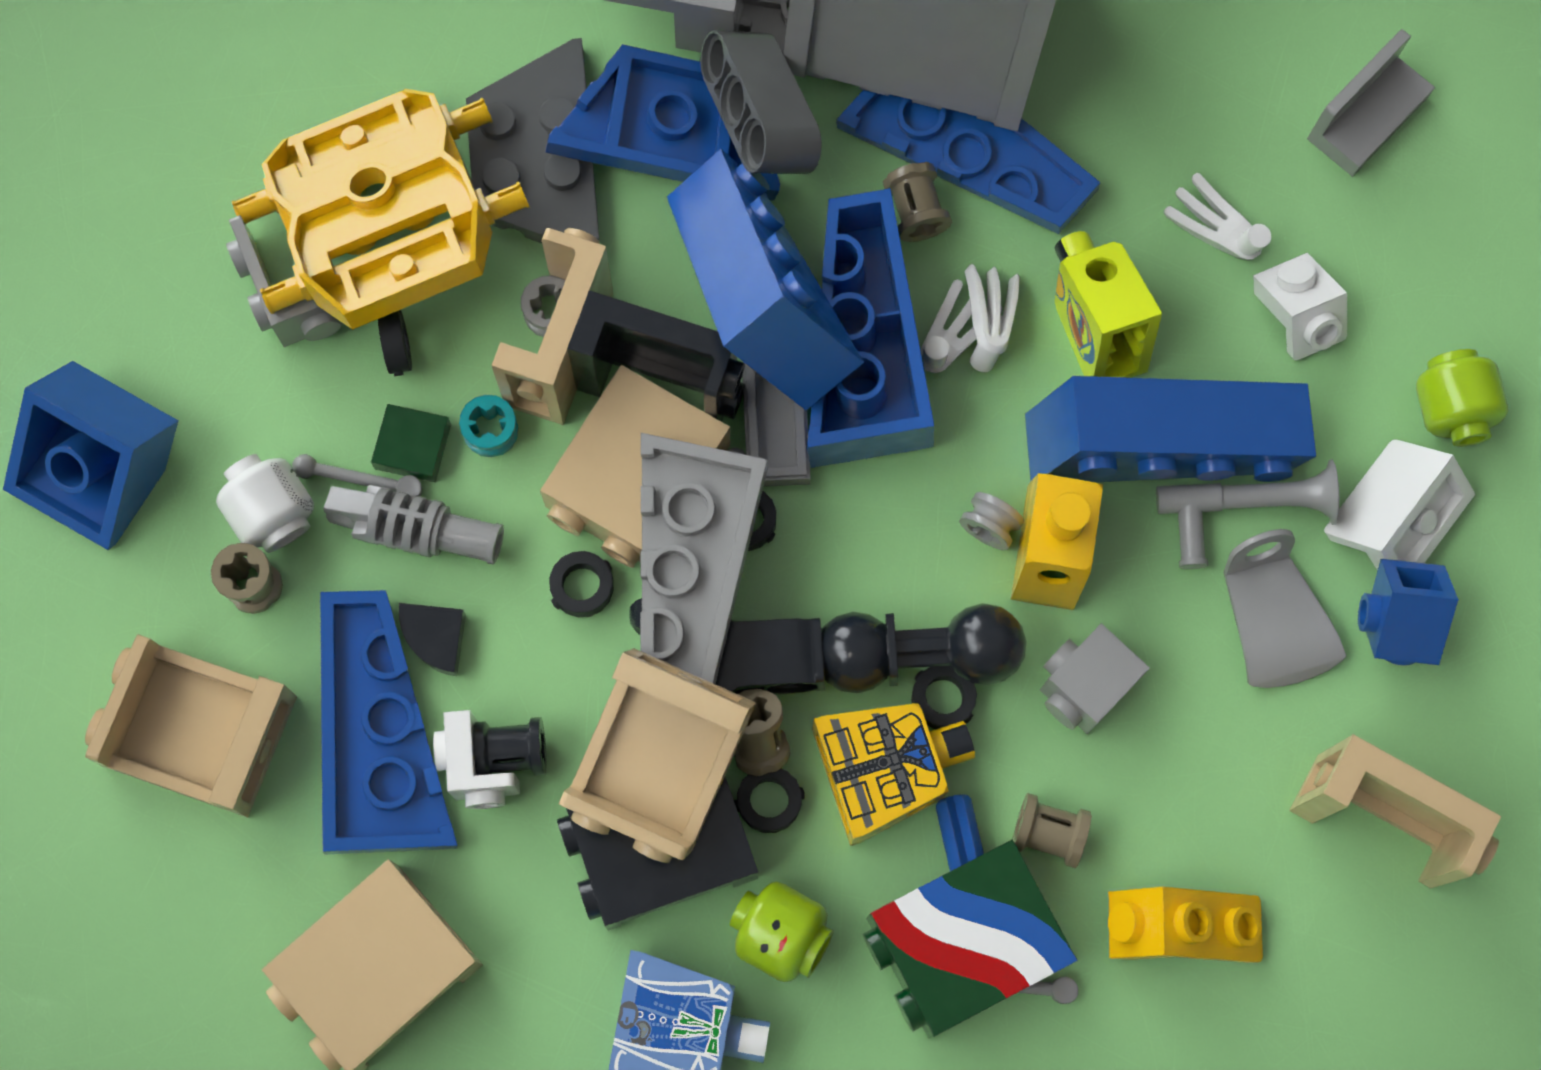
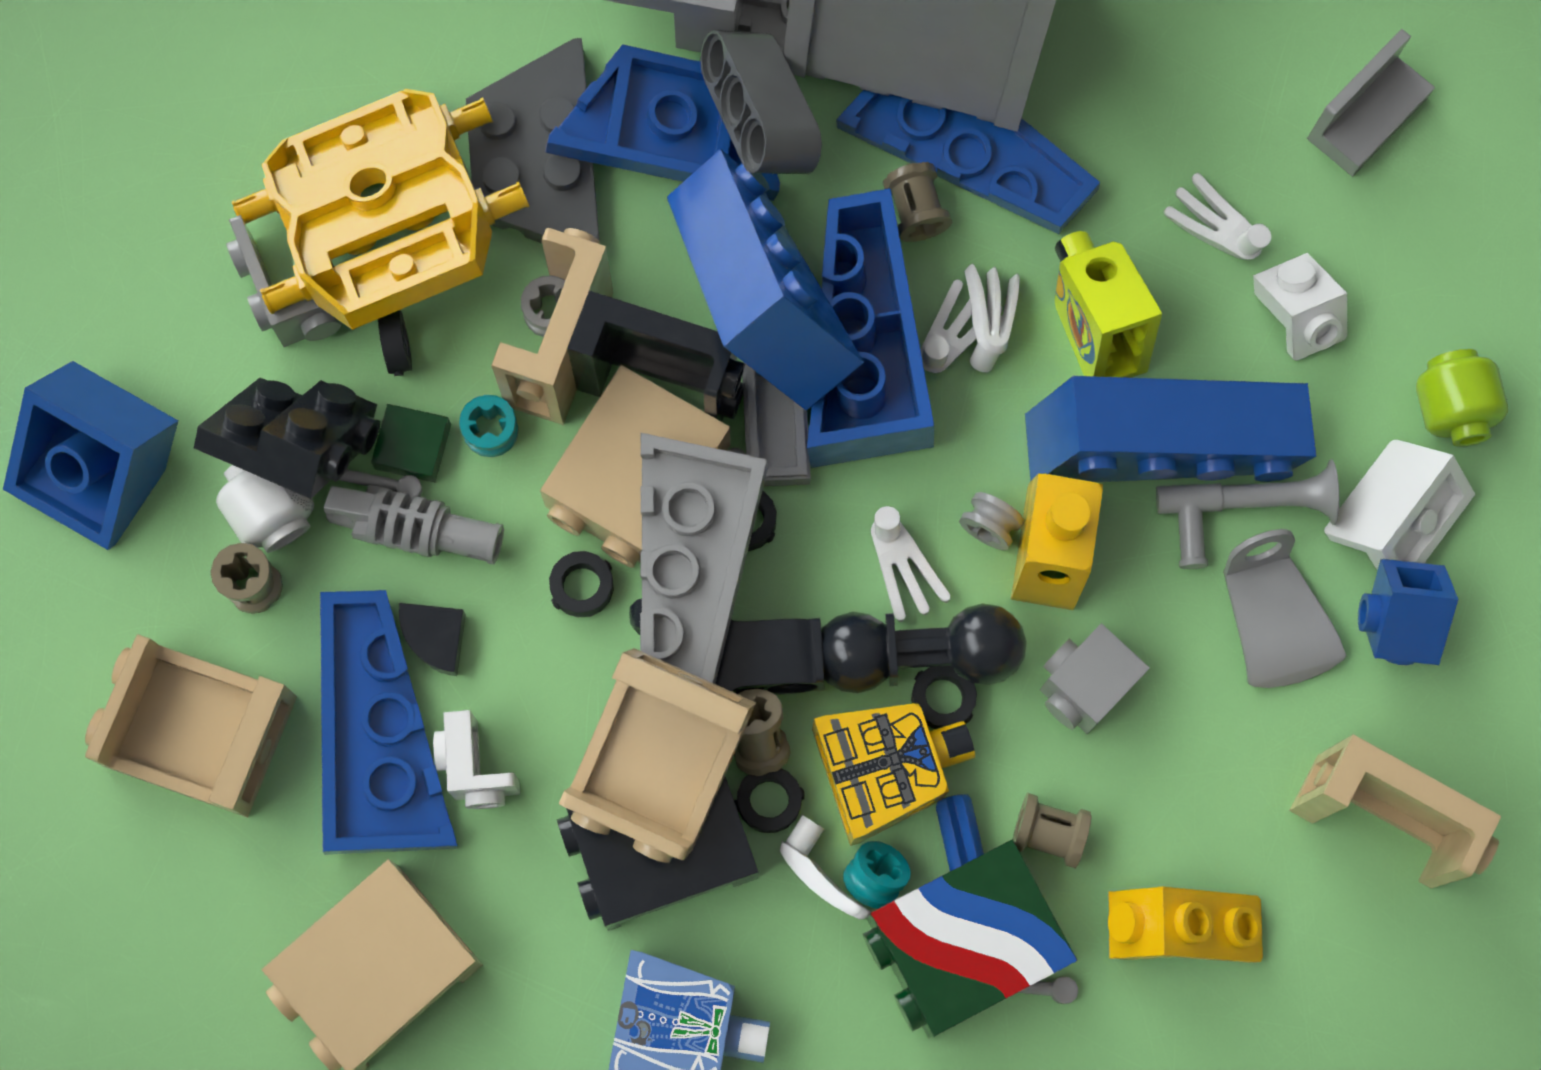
(290, 435): none -> black plate
(510, 747): black bush -> none
(781, 932): lime head -> none
(795, 854): none -> white piece
(866, 885): none -> teal bush
(894, 547): none -> white piece

